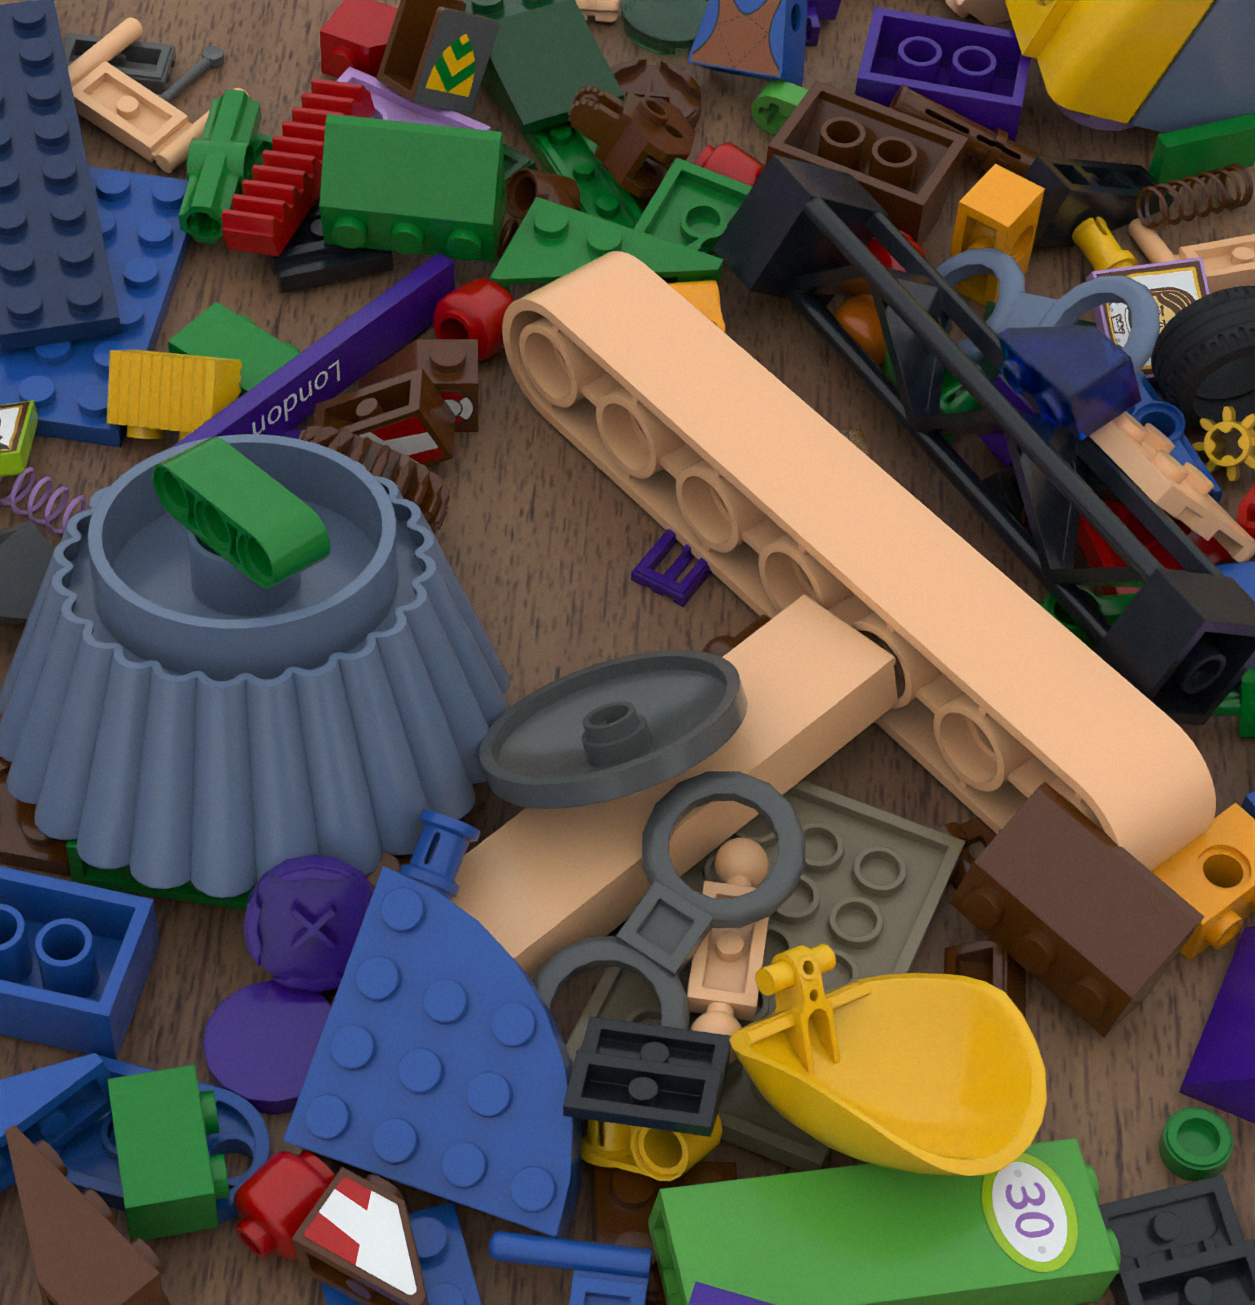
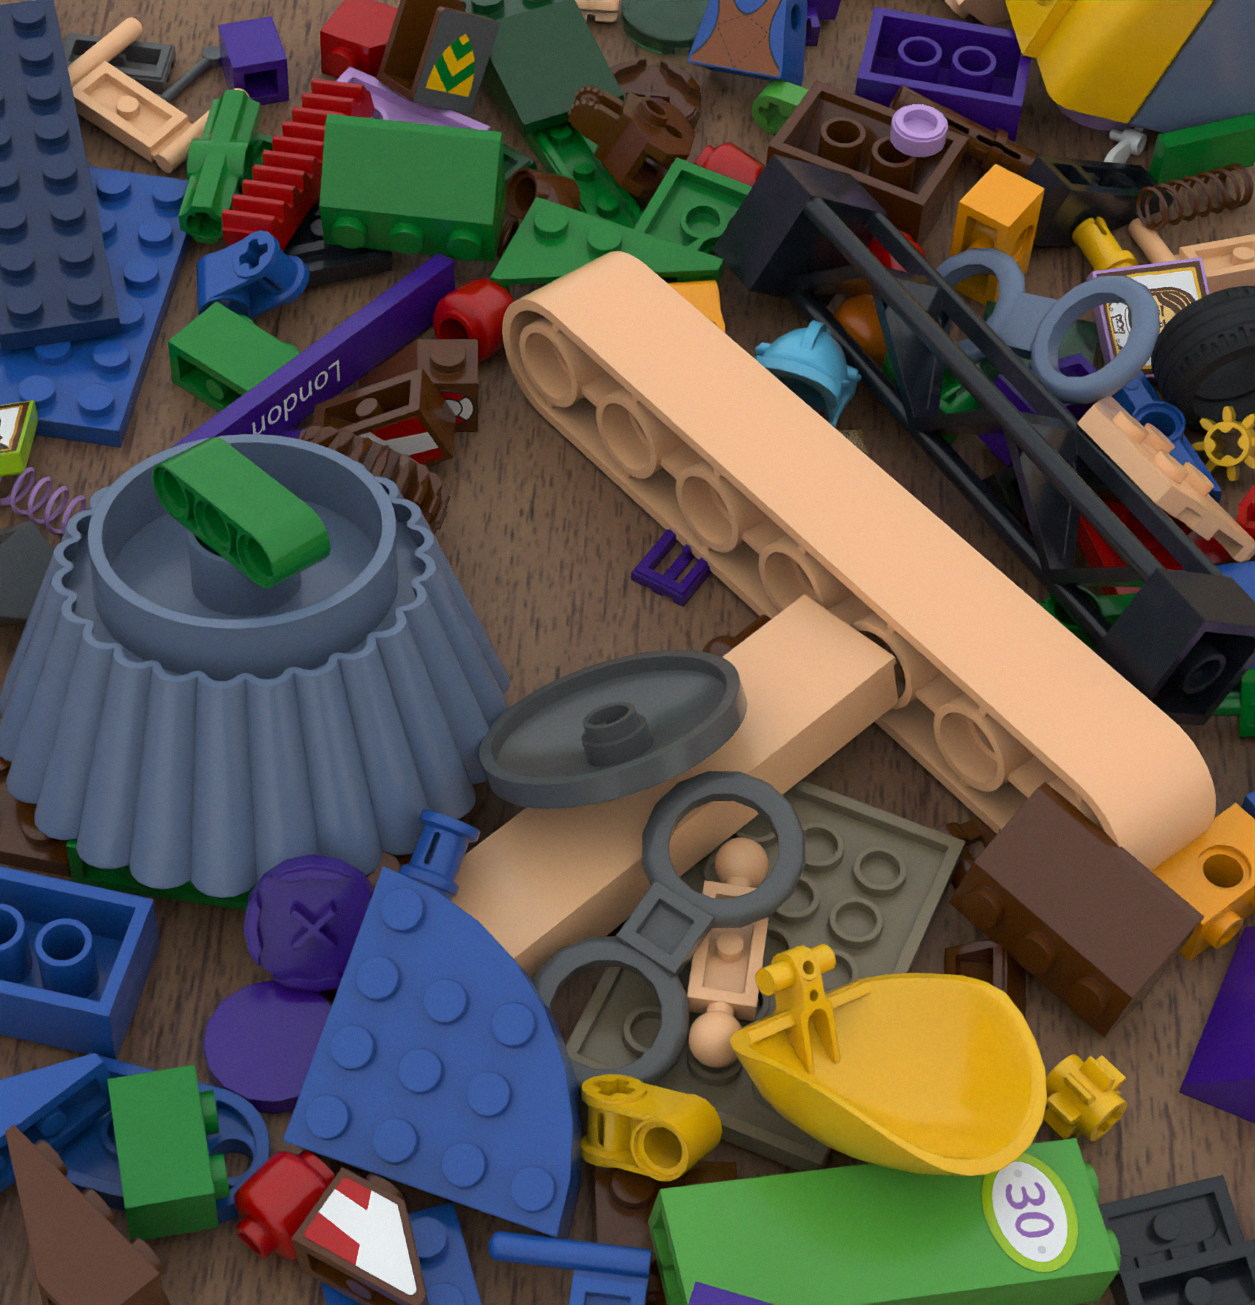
(168, 391): yellow brick -> none
(246, 276): none -> blue piece
(254, 59): none -> dark purple brick
(648, 1076): black slope -> none
(812, 368): none -> medium azure helmet
(918, 130): none -> lavender tile
(1070, 374): clear blue slope -> none
(1084, 1097): none -> yellow gear
(1129, 142): none -> white piece
(1196, 1144): green tile -> none

